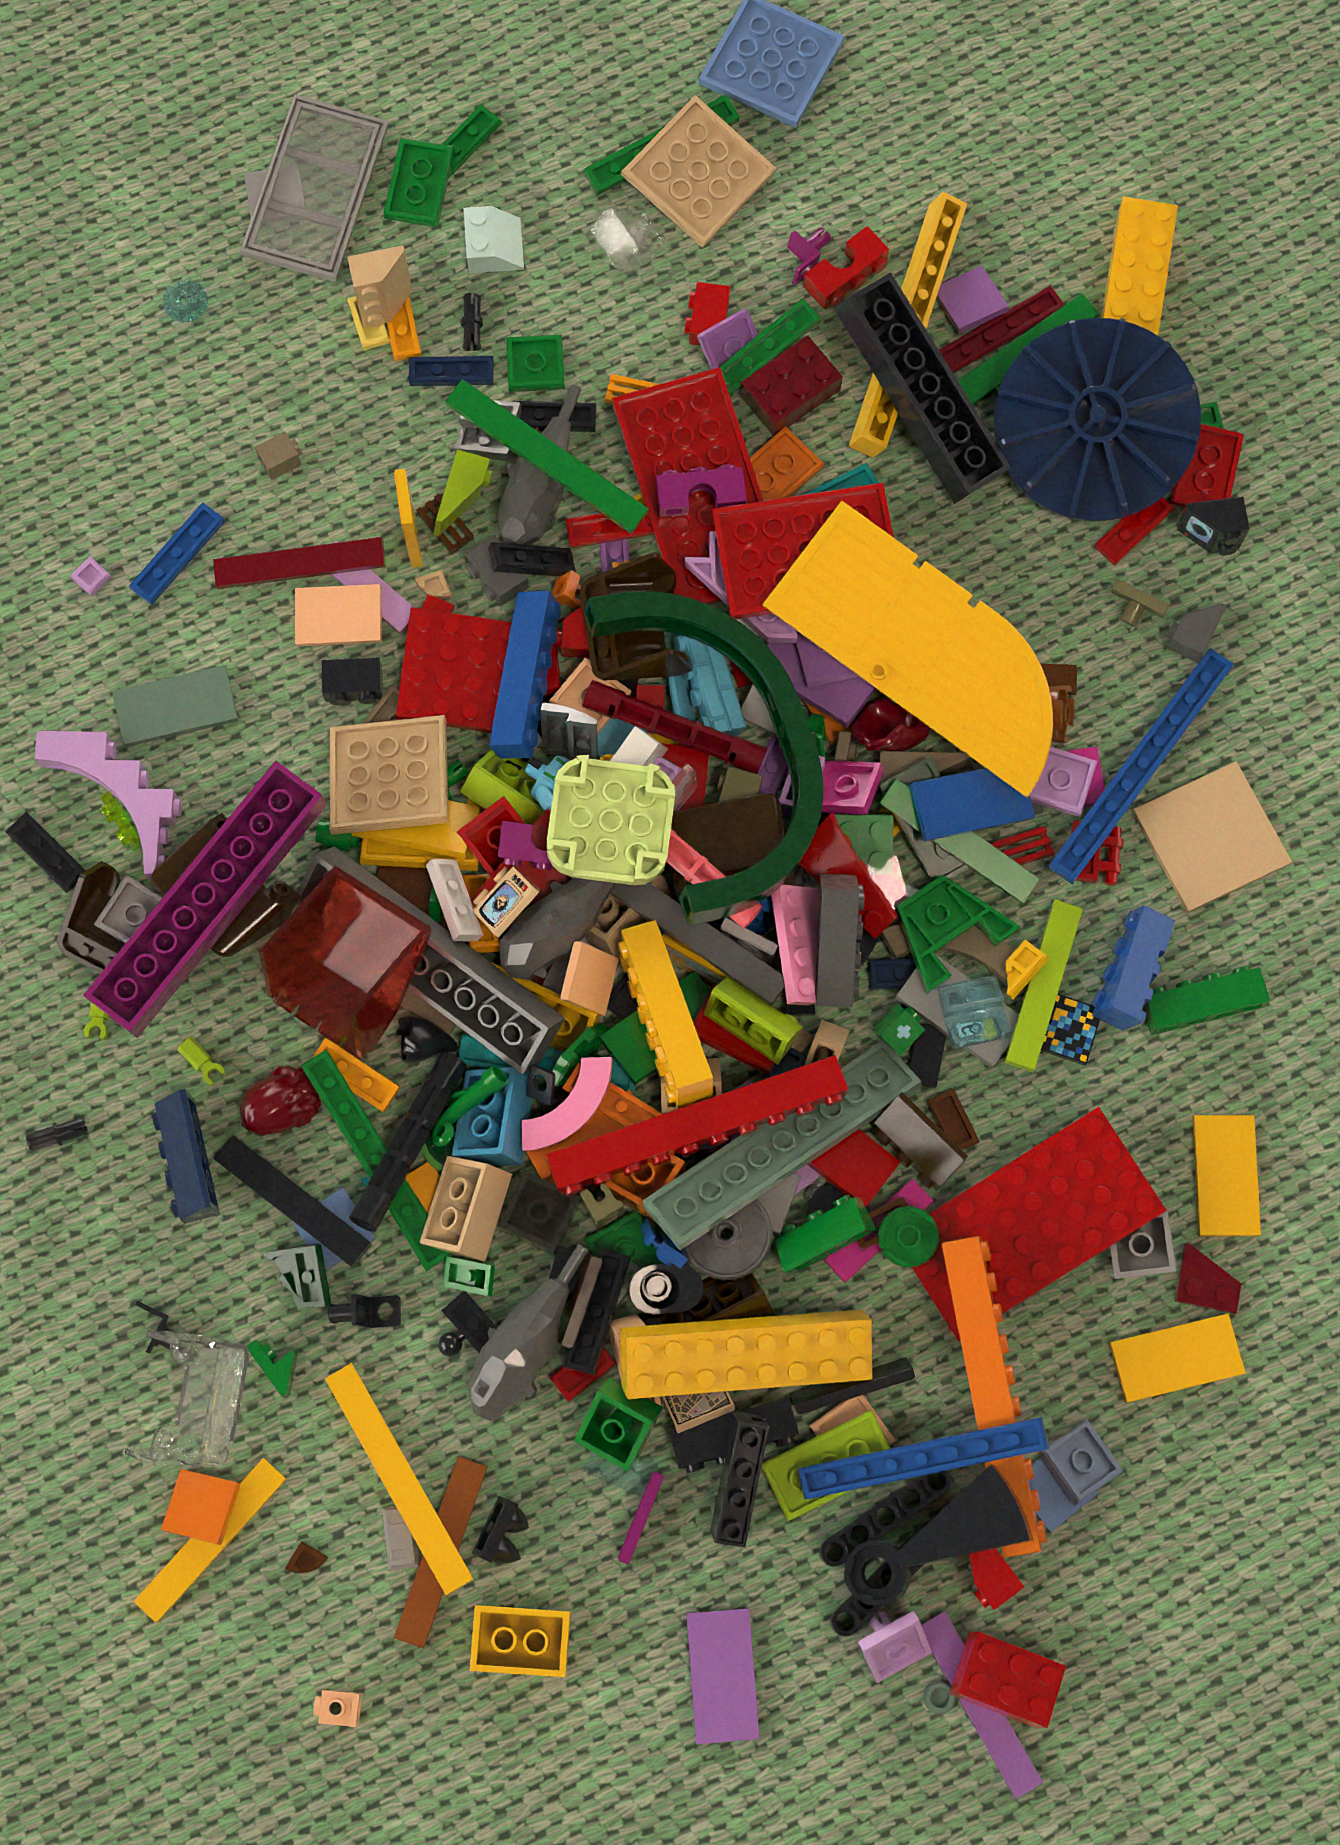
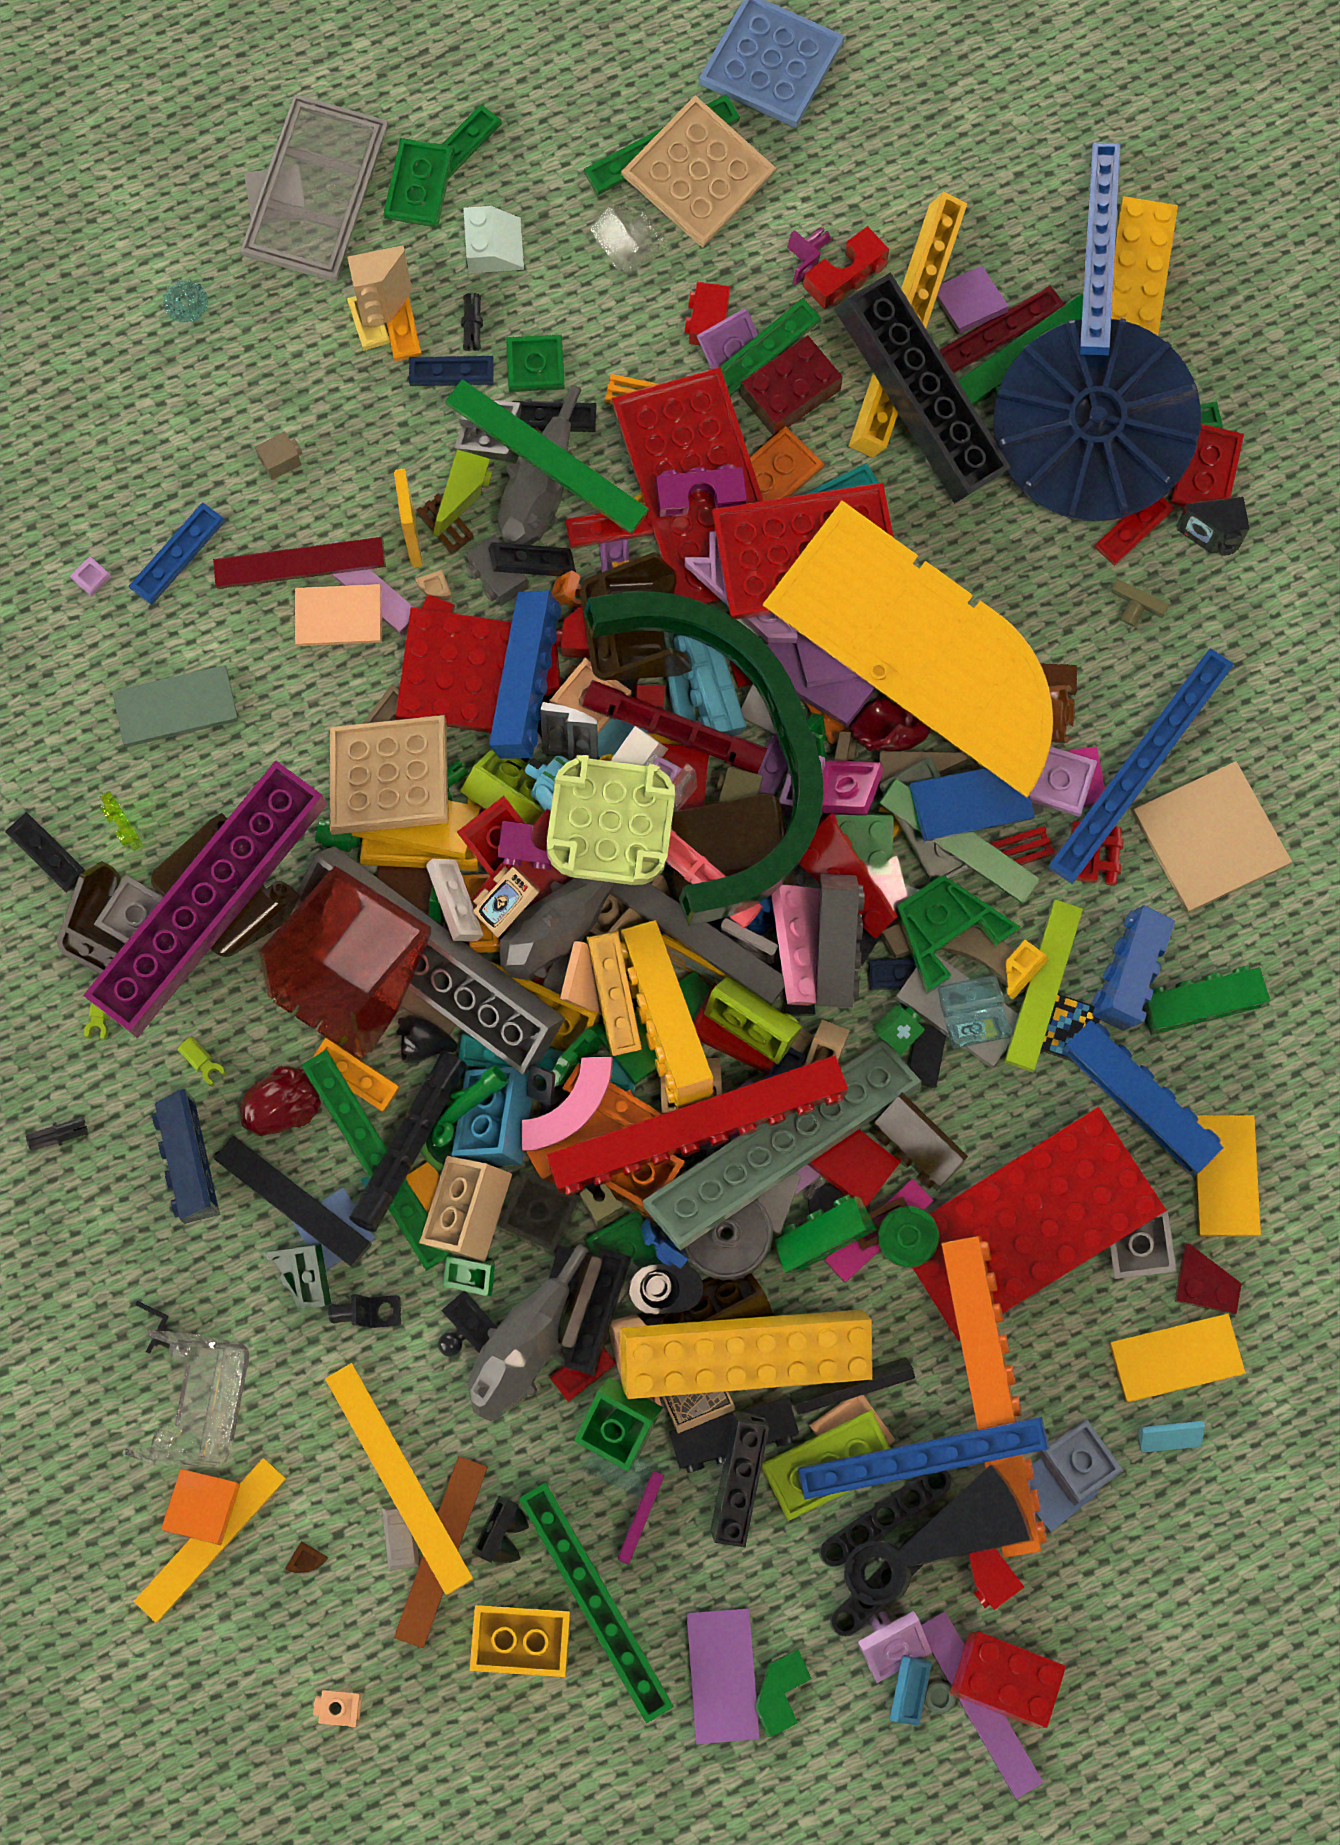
(91, 757): lavender arch -> none
(279, 1373): green slope -> none
(352, 680): black brick -> none
(596, 1603): none -> green brick
(614, 993): none -> yellow tile
(772, 1702): none -> green tile
(910, 1690): none -> dark azure tile
(953, 1119): reddish brown tile -> none
(1100, 249): none -> plate
(1143, 1098): none -> blue brick
(1171, 1436): none -> medium azure slope
(1195, 631): dark grey slope -> none

